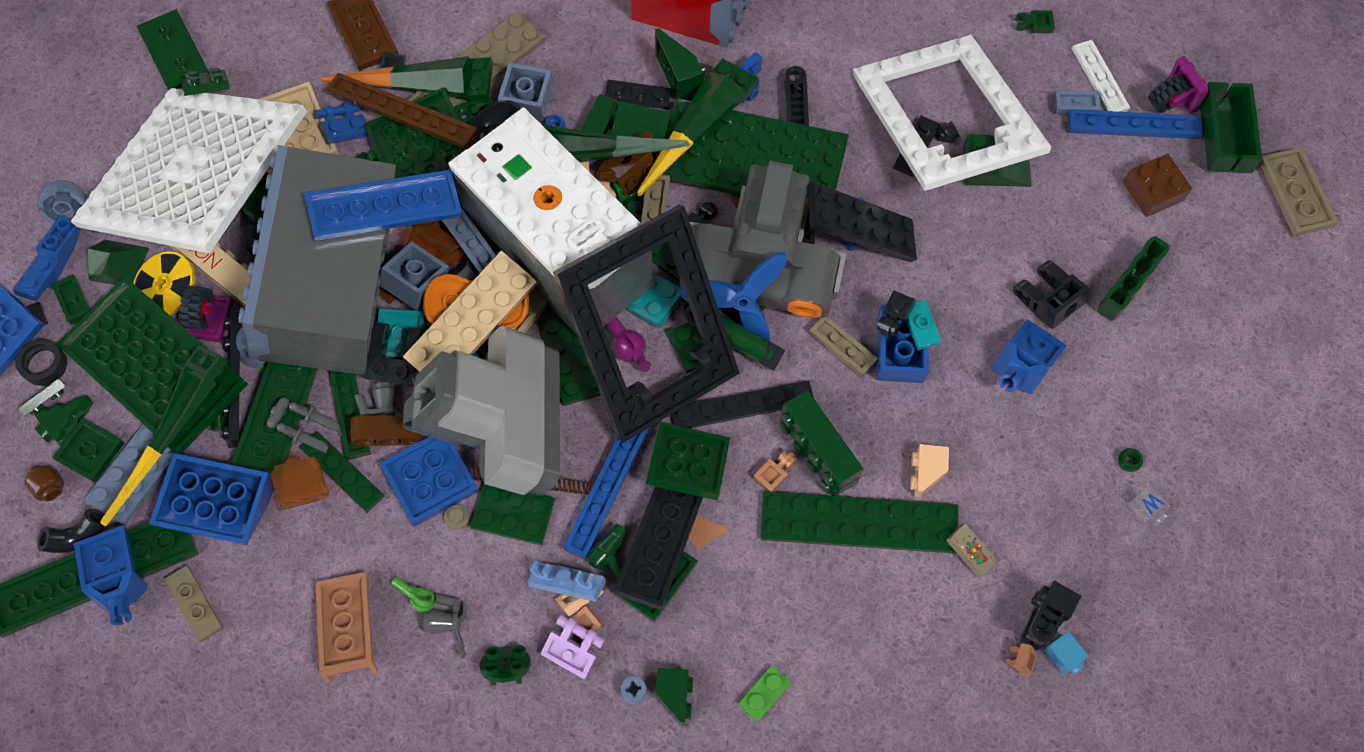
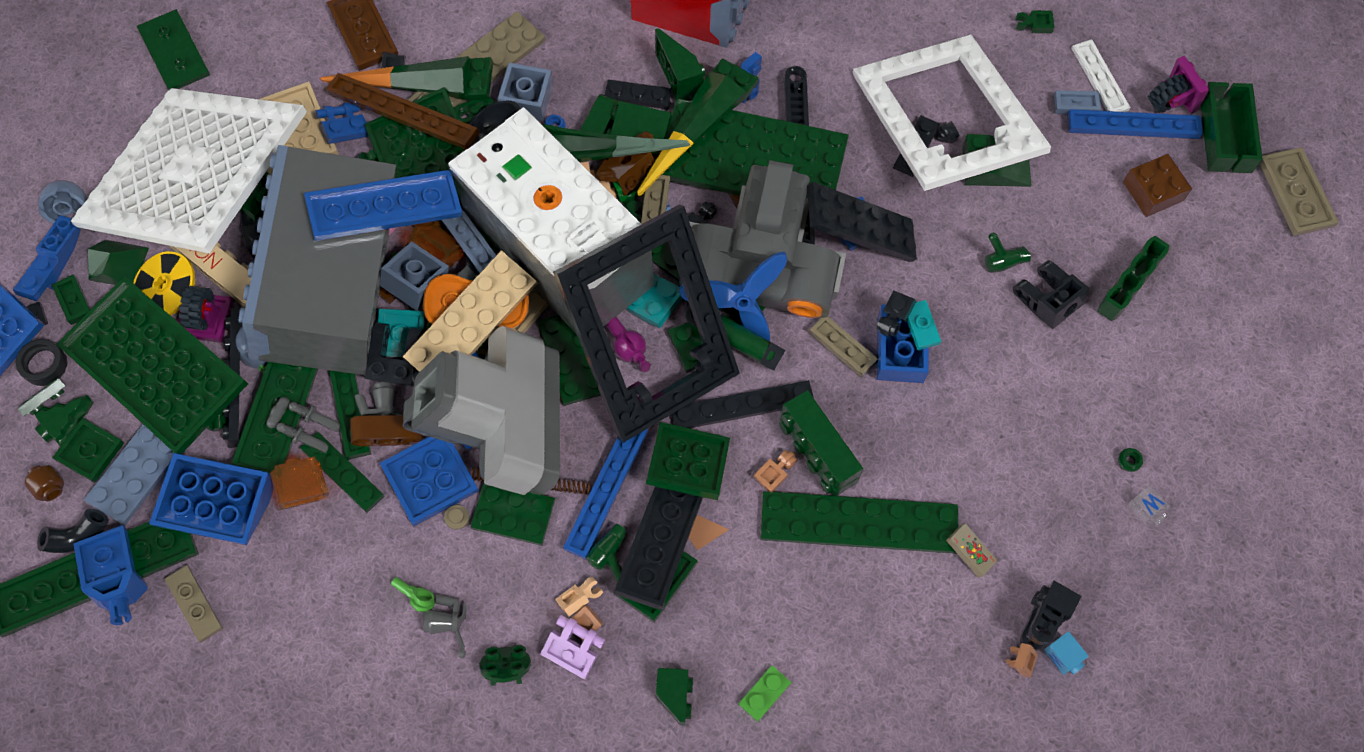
(190, 391): dark green plate -> none
(210, 81): dark green plate -> none
(344, 625): nougat plate -> none
(566, 581): medium blue plate -> none
(634, 695): sand blue wheel -> none
(930, 467): light nougat slope -> none
(1004, 259): none -> dark green piece
(1027, 358): blue plate -> none

